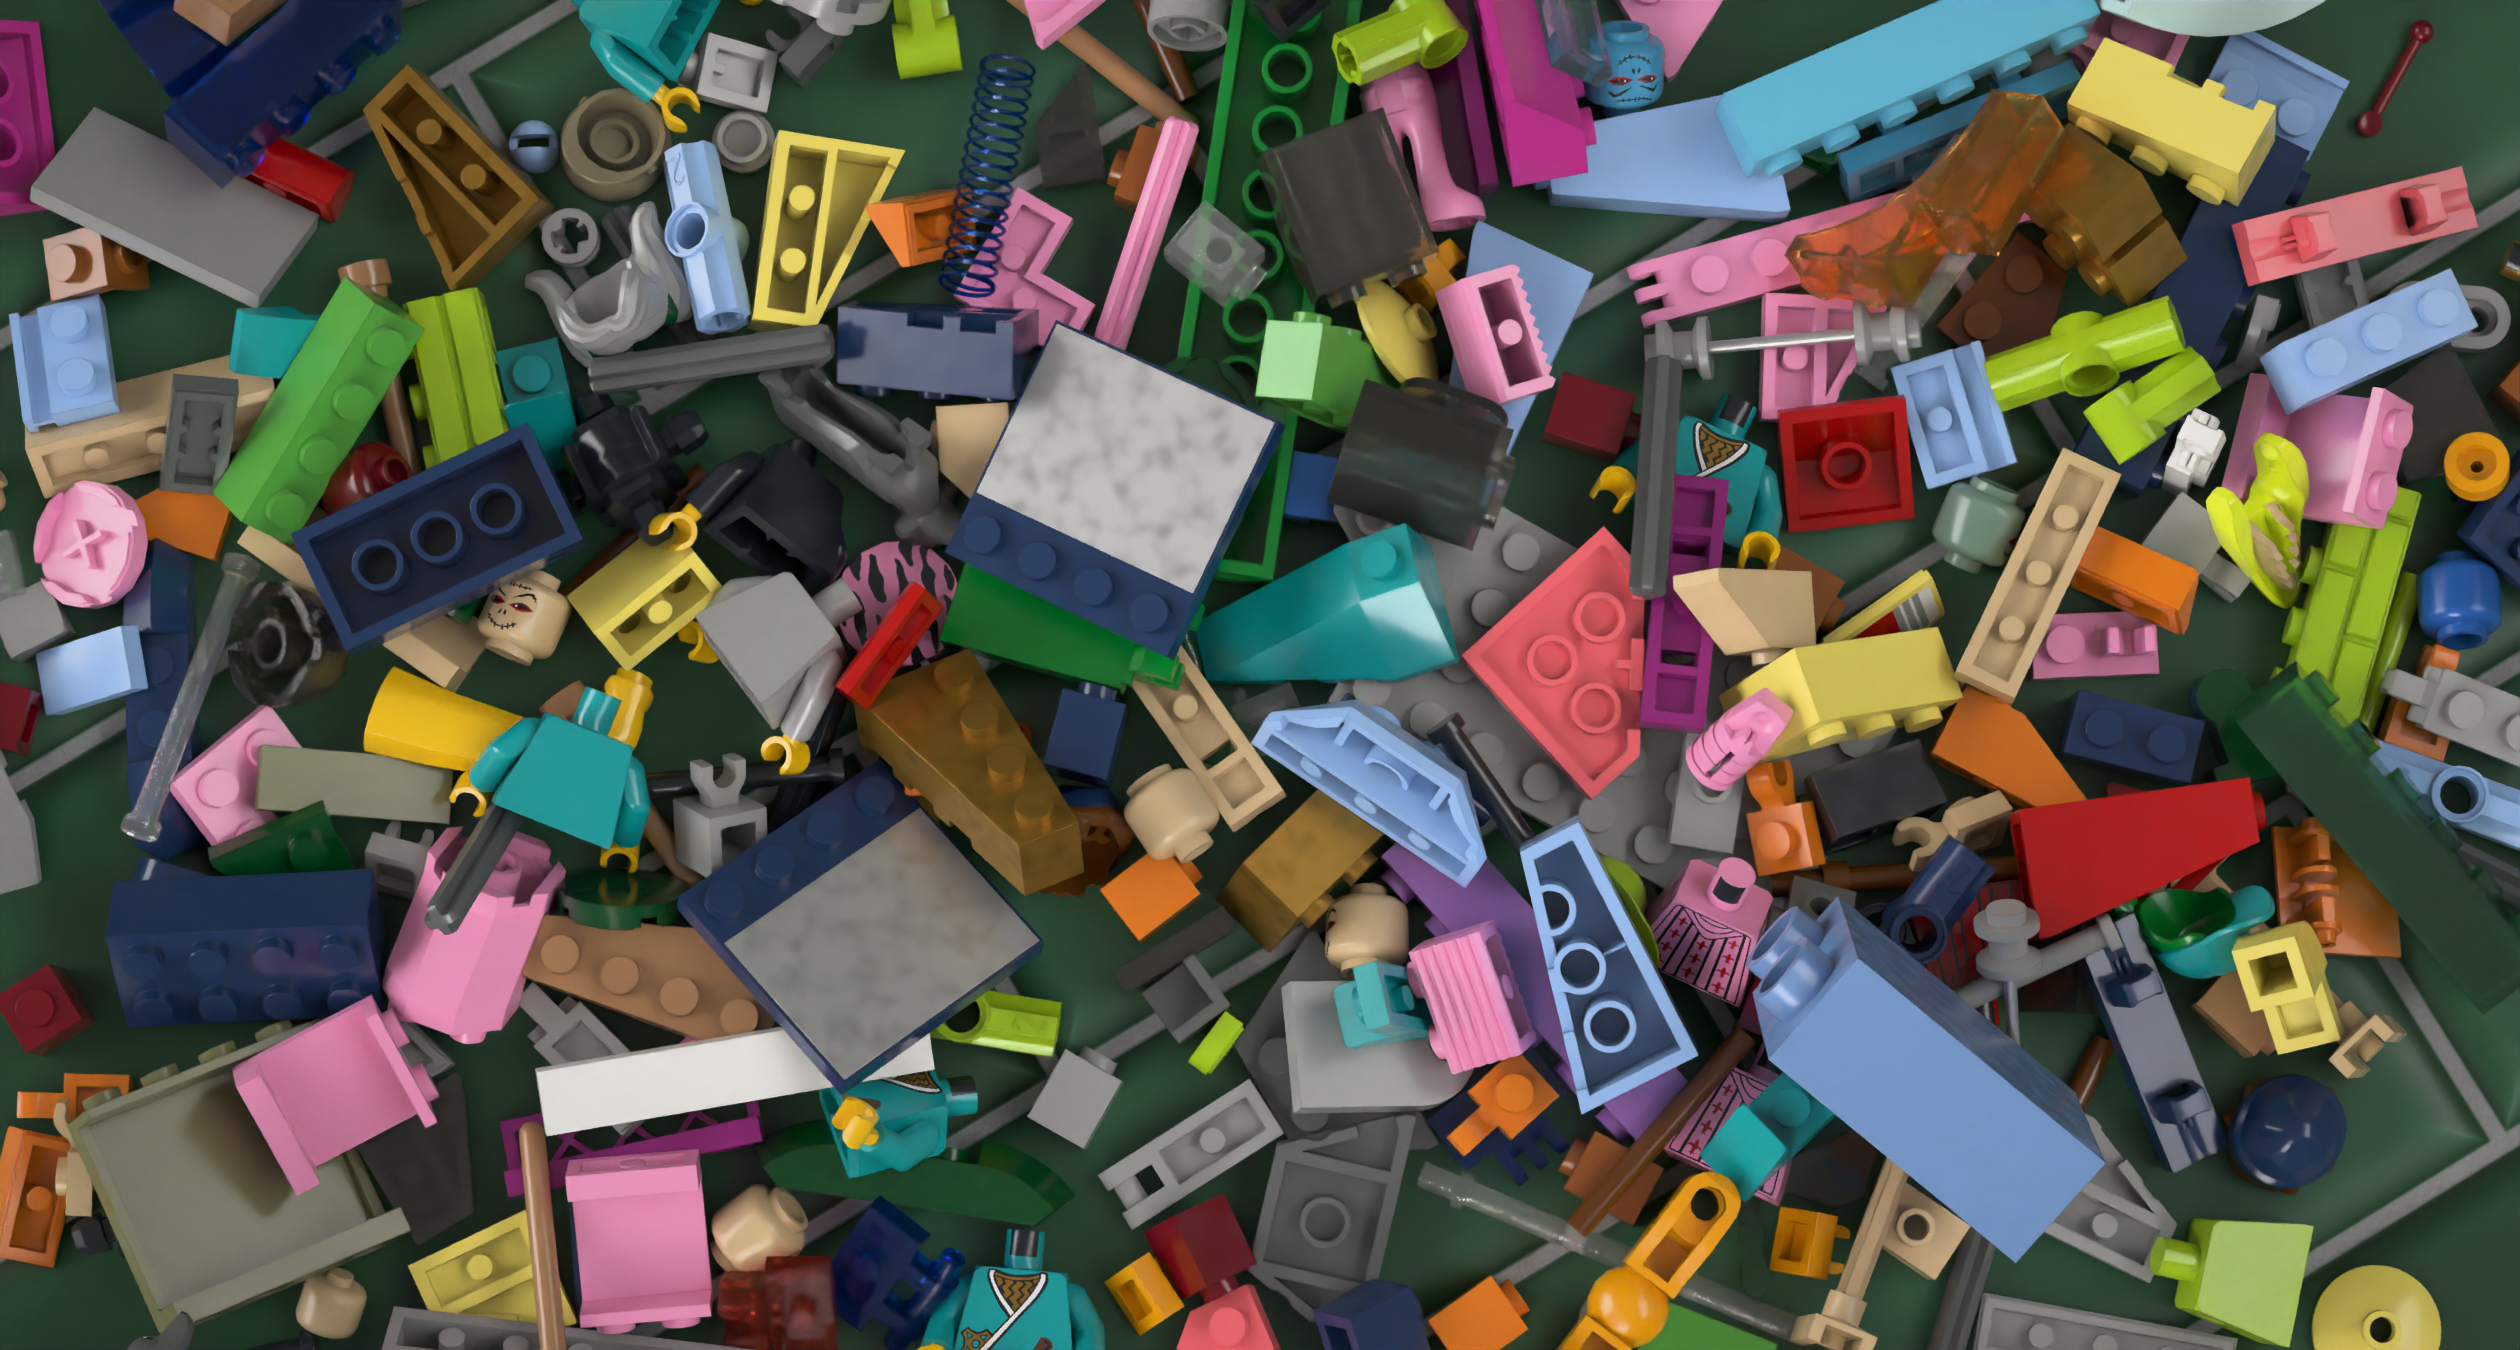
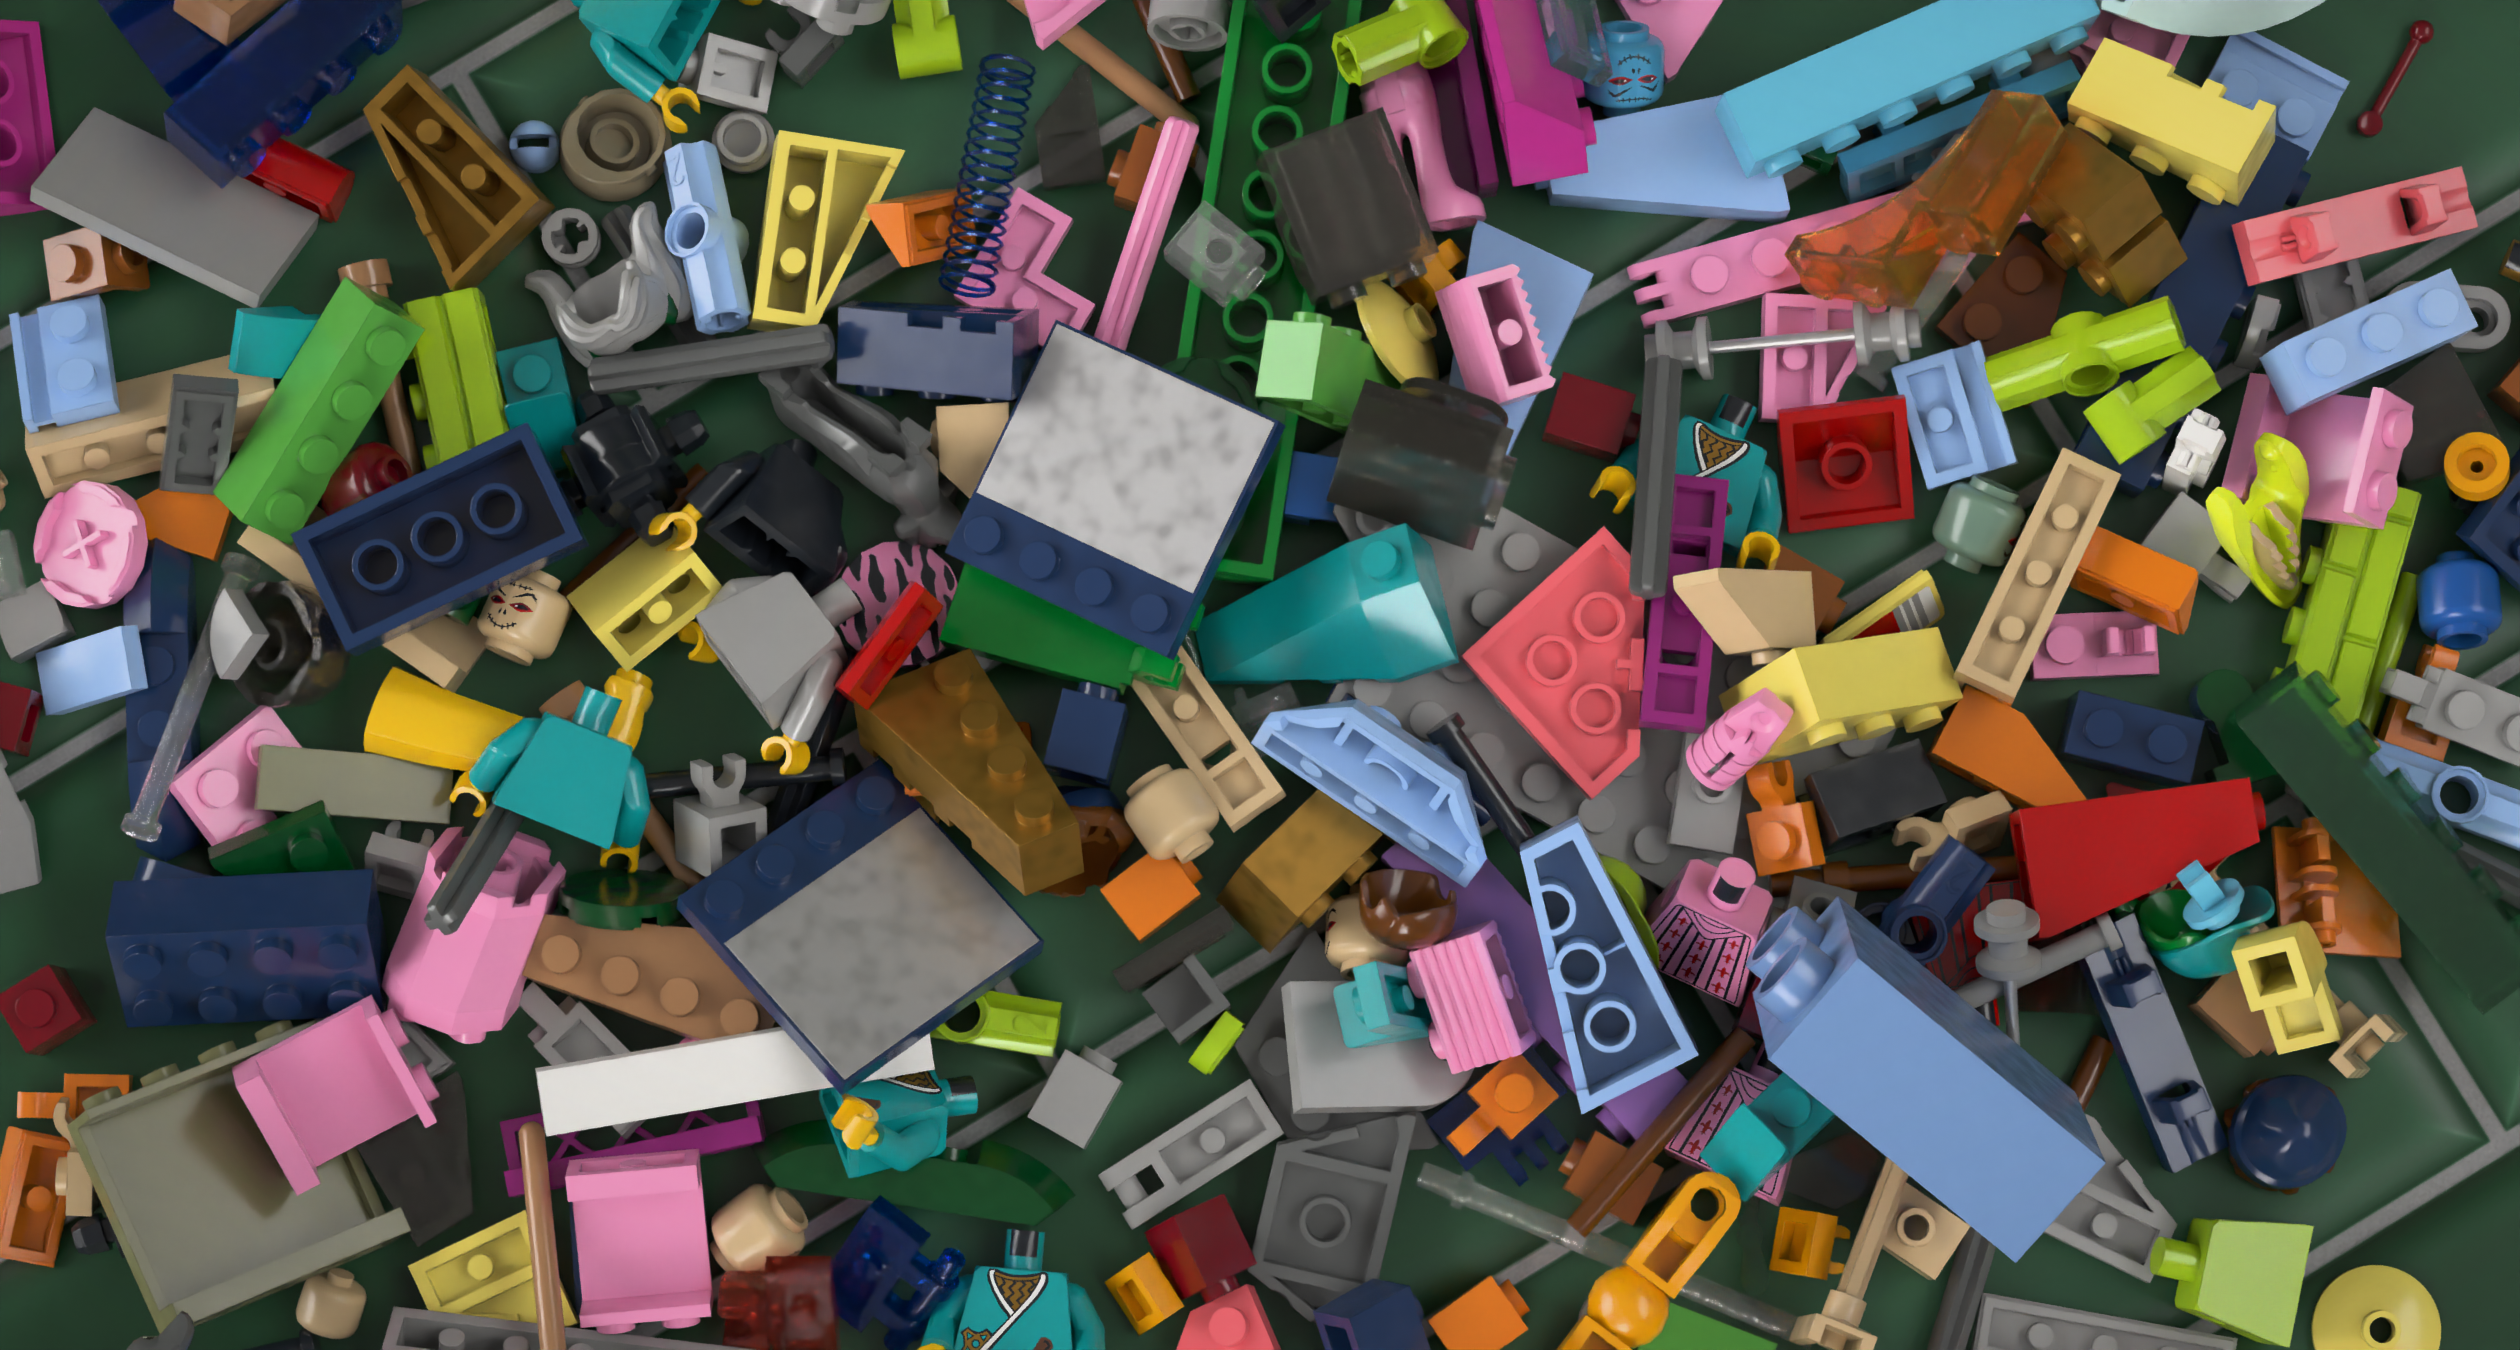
(235, 634): none -> light grey tile
(1406, 908): none -> reddish brown hair
(2212, 902): none -> medium azure plate

